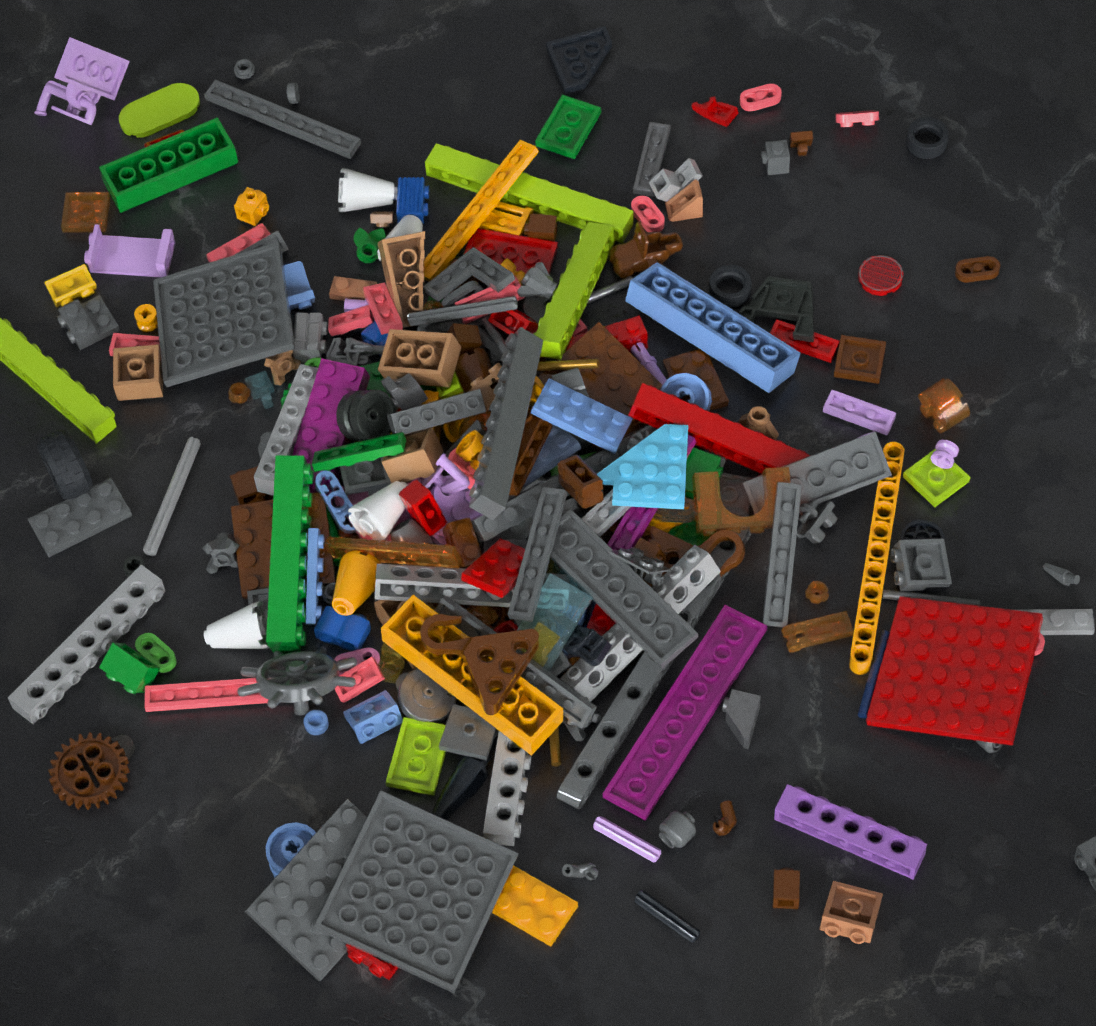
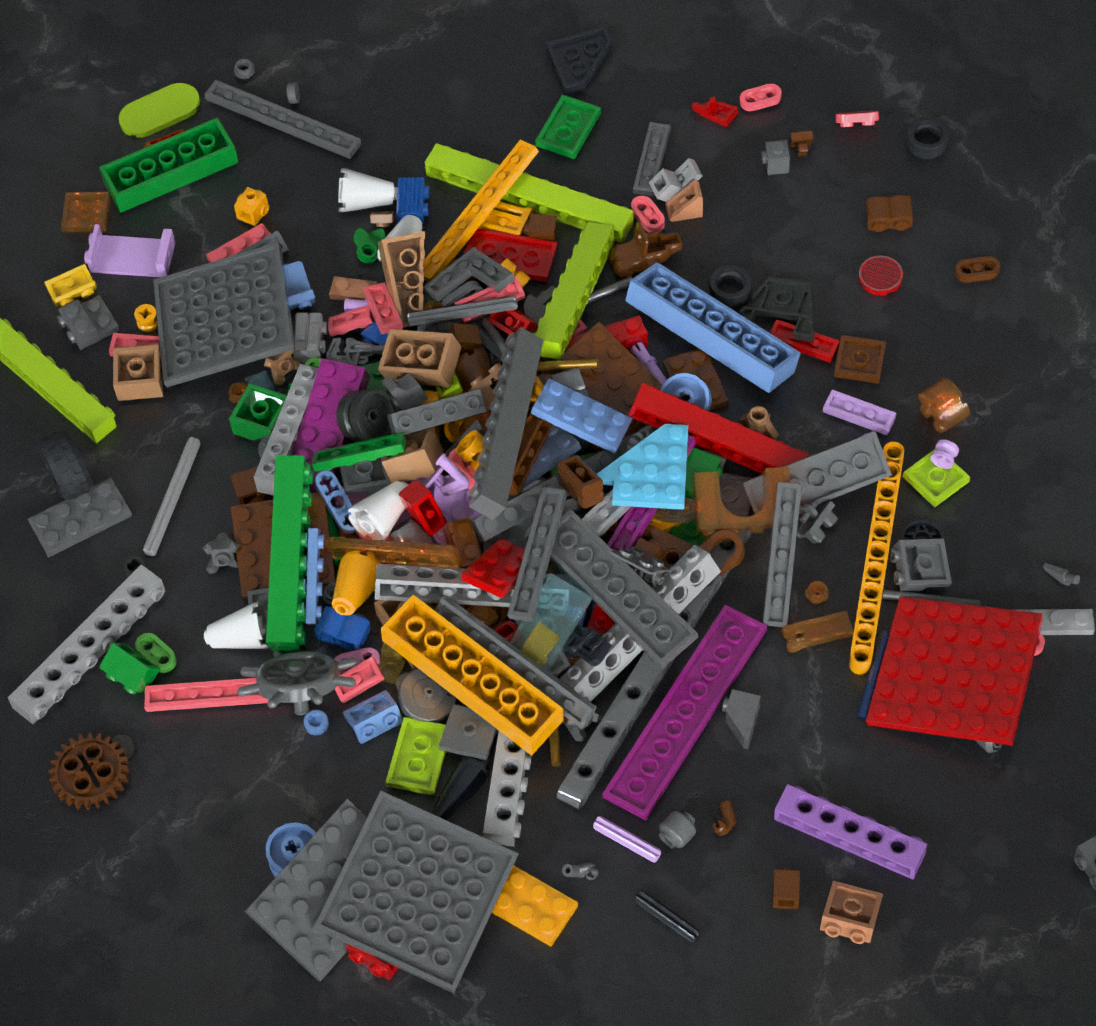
(89, 76): lavender plate -> none
(256, 412): none -> green slope
(484, 674): reddish brown piece -> none
(537, 282): dark grey rock -> none
(889, 213): none -> reddish brown brick

